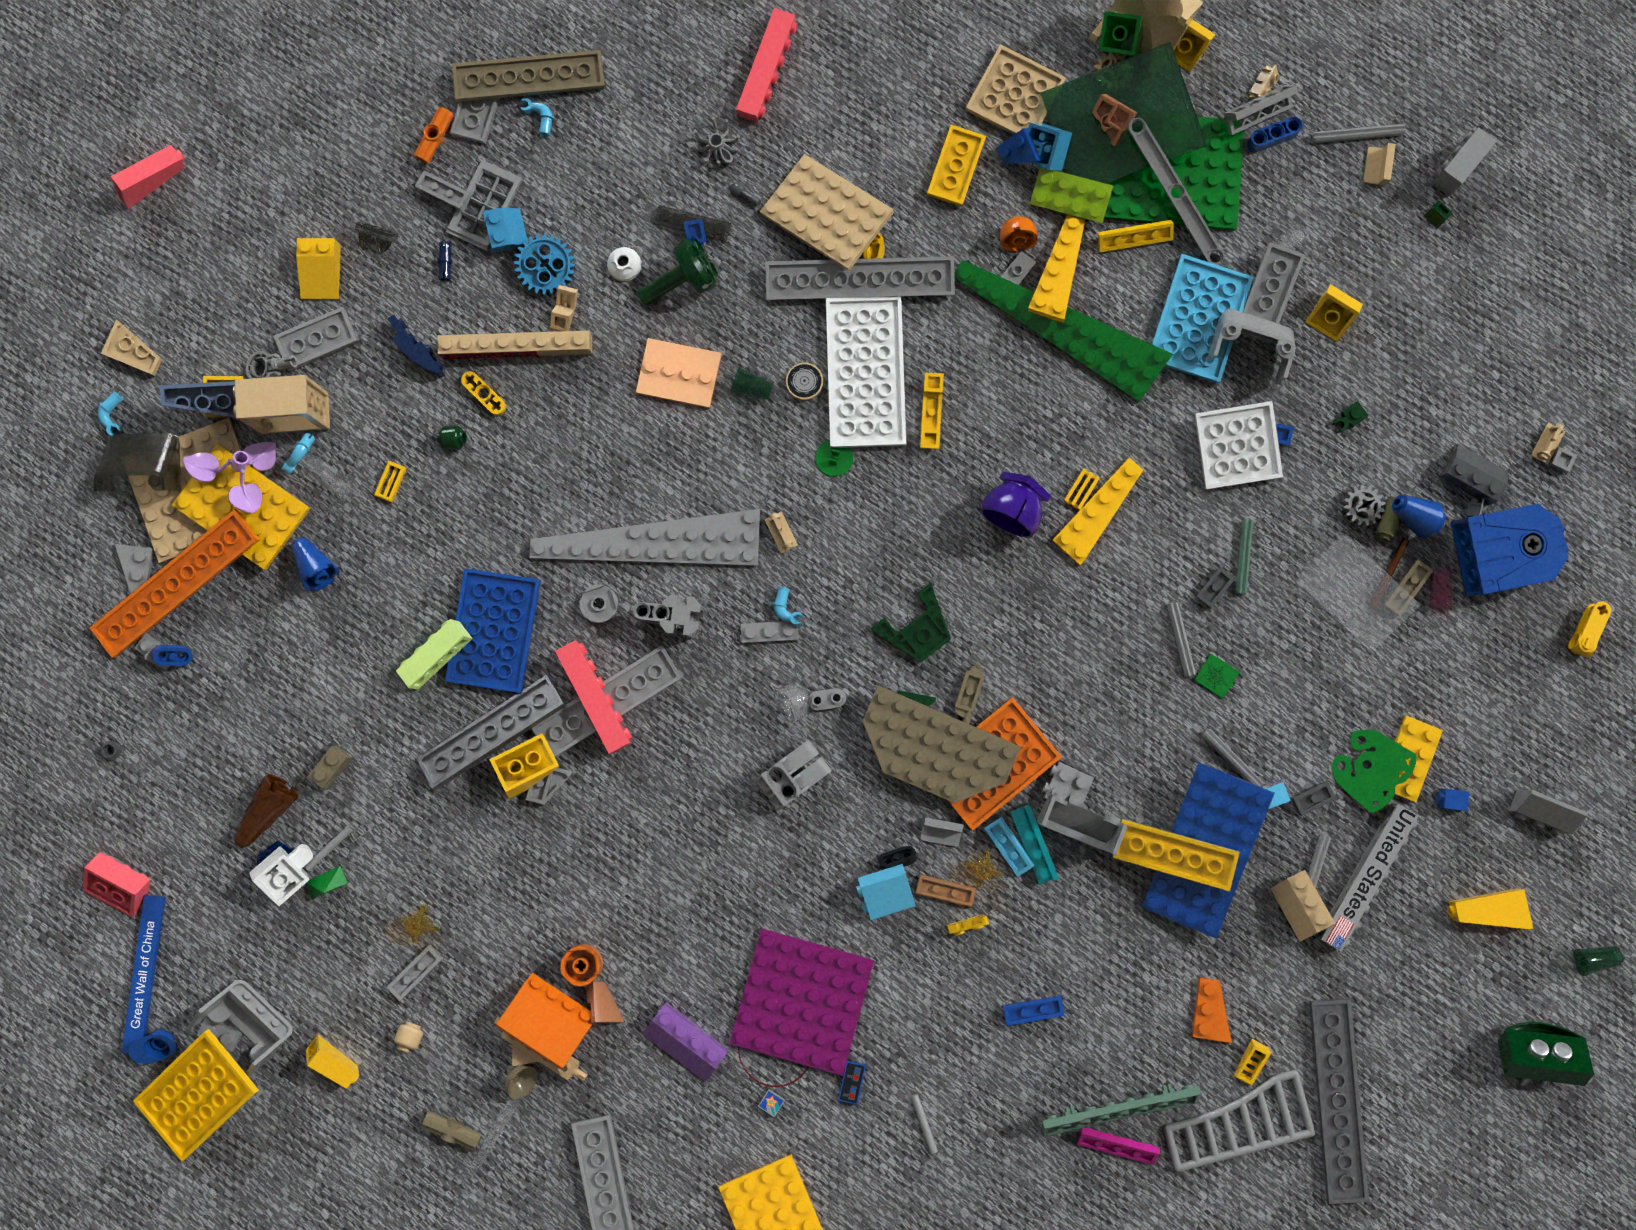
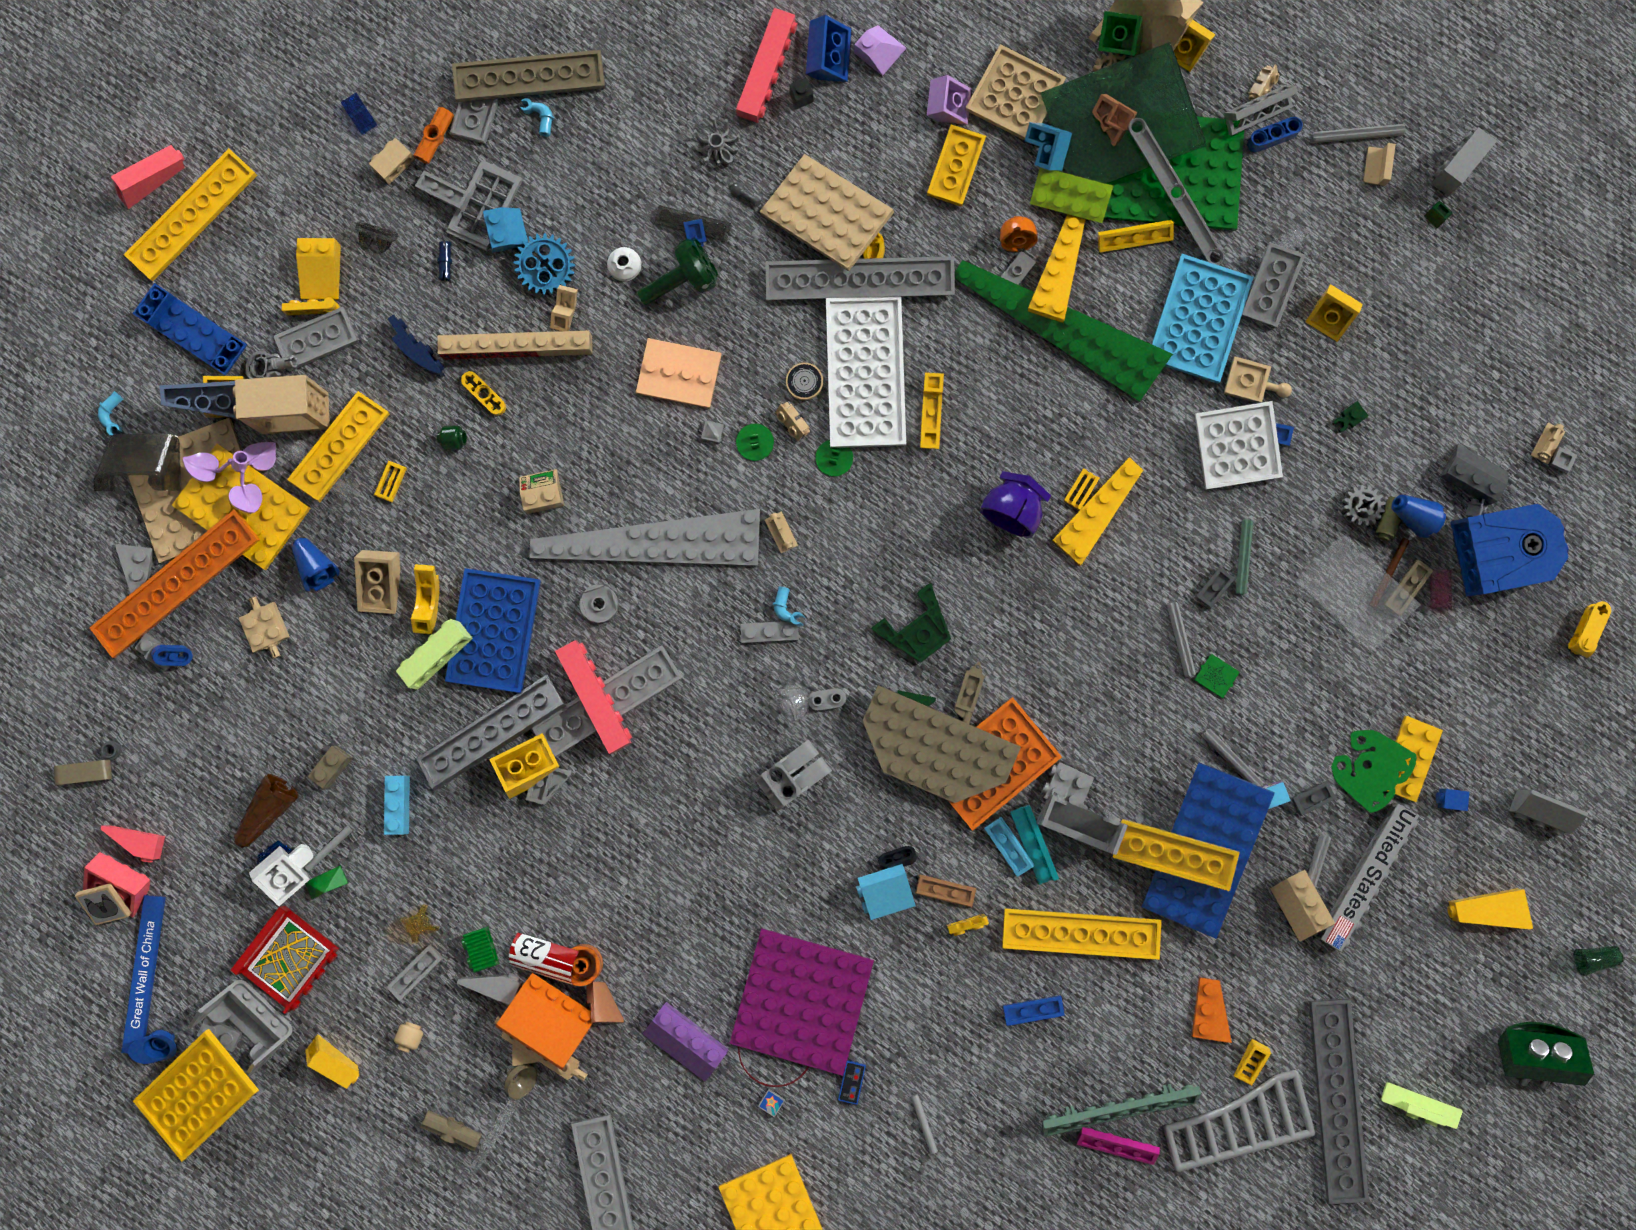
(82, 772): none -> dark tan beam
(103, 904): none -> tile
(130, 350): tan wing -> none
(138, 843): none -> coral slope
(190, 215): none -> yellow plate
(190, 329): none -> blue slope
(264, 627): none -> tan plate
(286, 958): none -> panel
(300, 450): medium azure piece -> none
(310, 307): none -> yellow plate
(338, 446): none -> yellow plate
(359, 113): none -> clear blue slope
(377, 581): none -> tan slope
(391, 161): none -> tan brick
(396, 805): none -> medium azure brick
(427, 599): none -> yellow arch
(480, 949): none -> green brick
(499, 987): none -> light grey slope
(541, 491): none -> tan slope
(542, 957): none -> sticker
(677, 615): light grey connector -> none
(712, 431): none -> light grey tile
(751, 385): clear green plant -> none
(755, 442): none -> green piece
(797, 428): none -> tan hinge
(801, 93): none -> pearl dark grey brick
(828, 49): none -> blue slope
(878, 49): none -> lavender slope
(941, 832): light grey panel -> none
(948, 100): none -> lavender slope
(978, 865): clear yellow brick -> none
(1018, 149): blue wing -> none
(1081, 933): none -> yellow plate
(1233, 323): light grey windscreen -> none
(1249, 380): none -> tan plate
(1421, 1106): none -> yellowish green bracket

